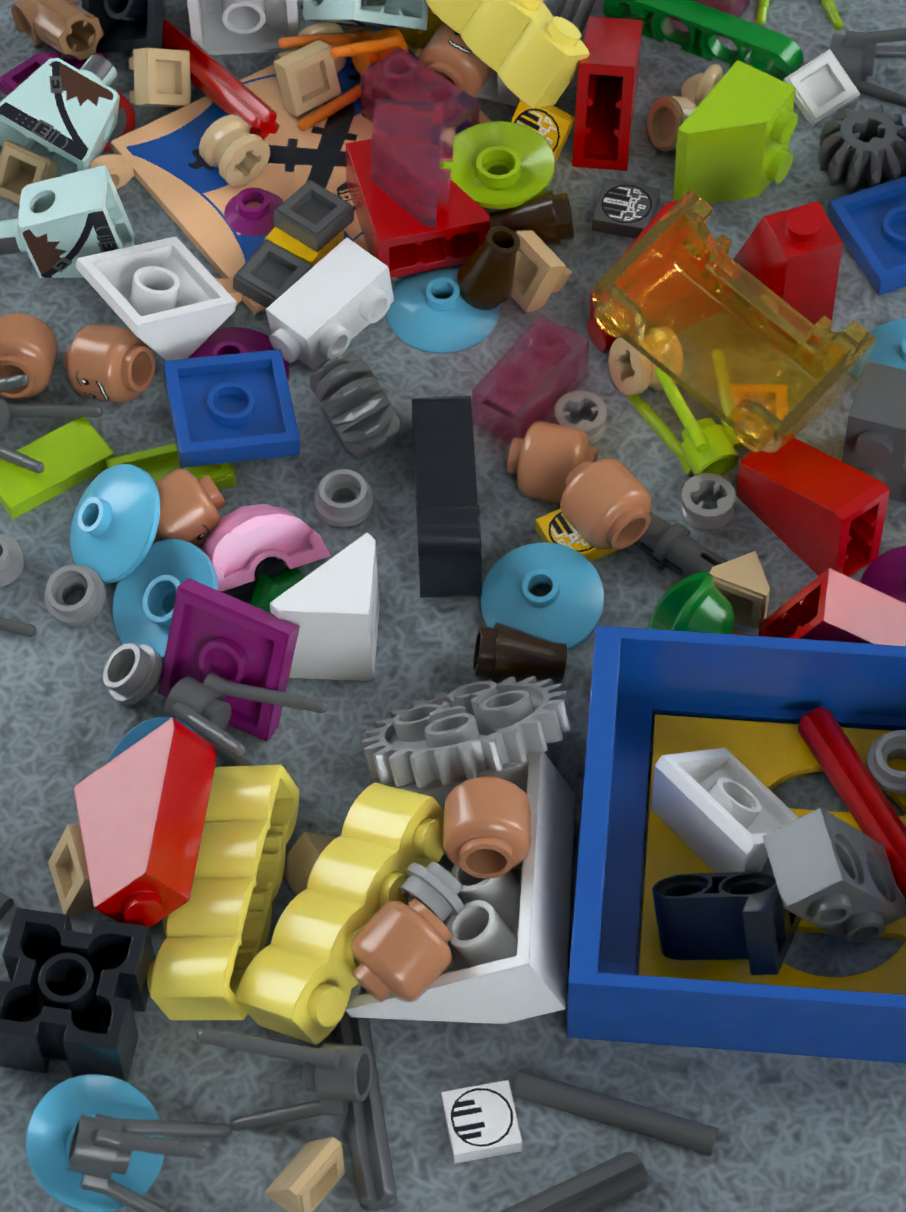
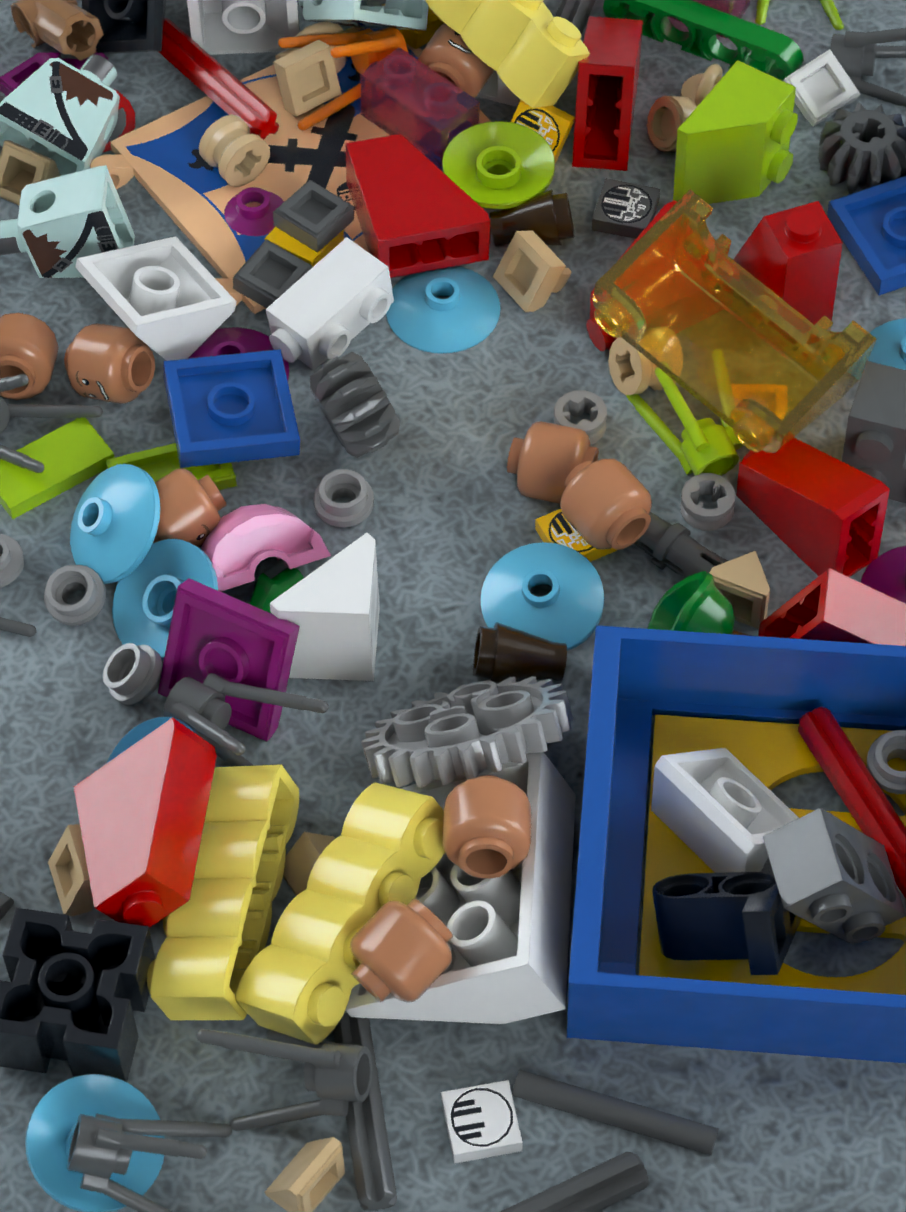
(160, 77): tan tile -> none
(408, 155): clear pink slope -> none
(433, 888): light grey plate -> none
(446, 497): black beam -> none
(489, 272): dark brown cone -> none
(530, 379): clear pink brick -> none

